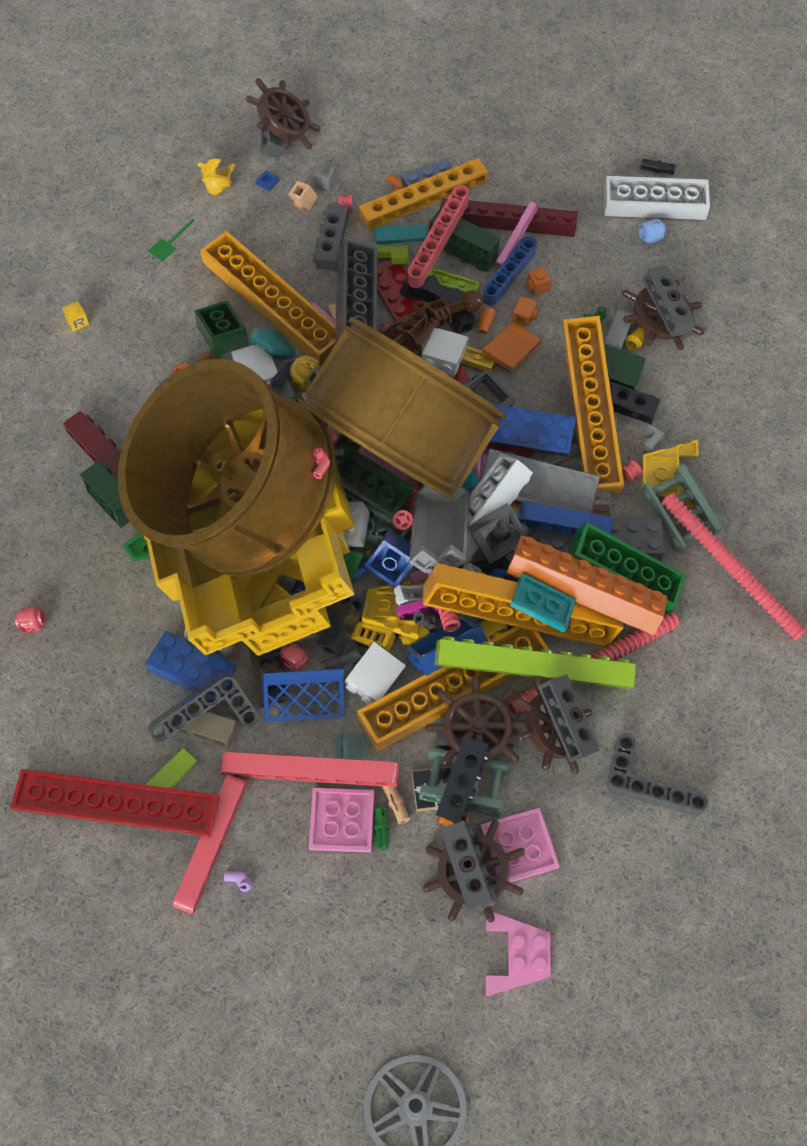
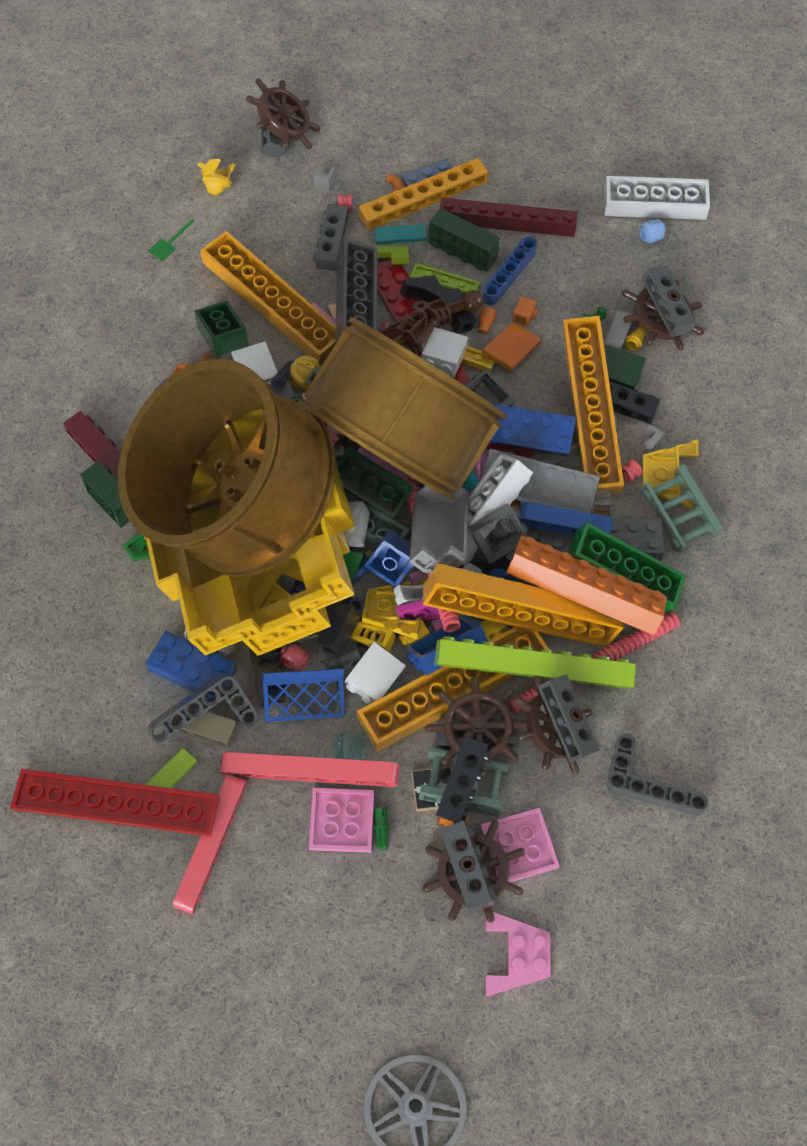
(30, 619): coral head -> none
(75, 316): yellow brick -> none
(240, 878): lavender arm -> none
(267, 180): blue tile -> none
(273, 342): teal tile -> none
(303, 196): light nougat brick -> none
(322, 462): coral arm -> none
(397, 804): light nougat pin -> none
(404, 517): coral wheel -> none
(428, 620): dark grey pin -> none
(438, 236): coral beam -> none
(518, 232): bright pink tile -> none
(538, 281): orange brick -> none
(543, 602): teal tile -> none
(658, 166): black pin -> none
(733, 566): coral piece -> none

